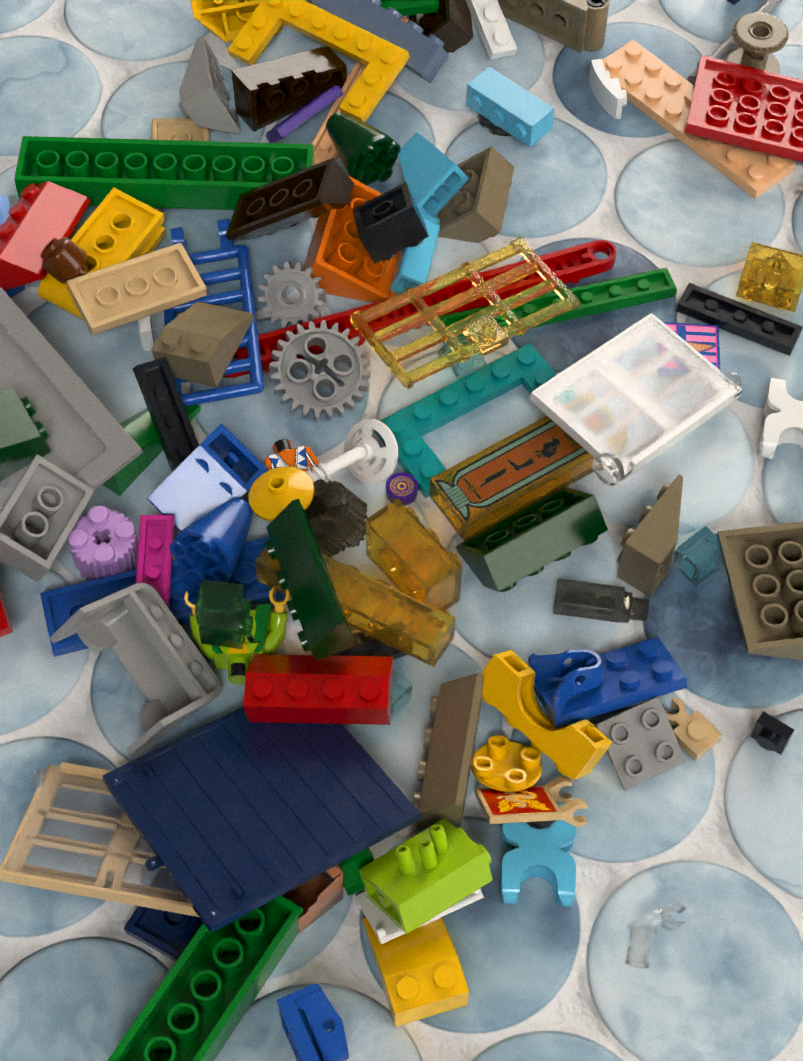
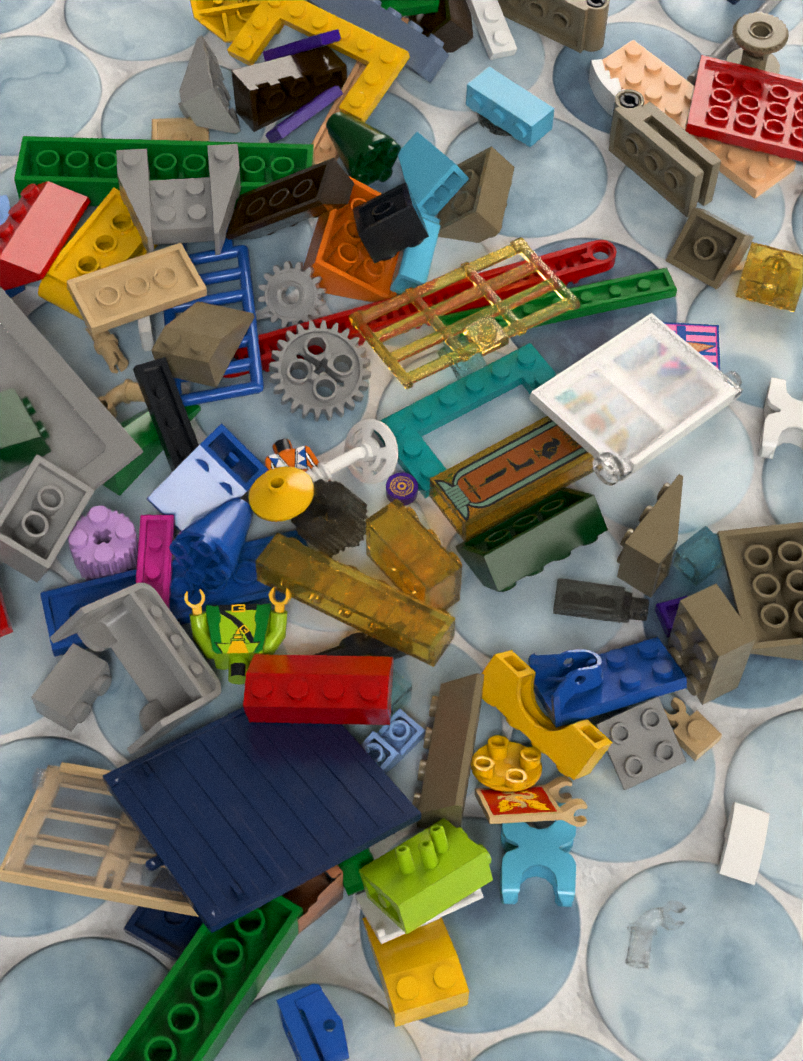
(64, 259): reddish brown head -> none
(72, 687): none -> light grey brick
(107, 346): none -> tan pin
(125, 393): none -> tan piece
(180, 208): none -> light grey wedge
(223, 614): clear green piece -> none
(302, 45): none -> dark purple tile
(309, 583): dark green slope -> none
(393, 740): none -> light blue slope
(662, 152): none -> dark tan hinge
(666, 613): none -> dark purple tile
(709, 247): none -> dark tan slope
(710, 643): none -> dark tan brick
(739, 319): black plate -> none
(744, 843): none -> white slope
(771, 733): black plate -> none

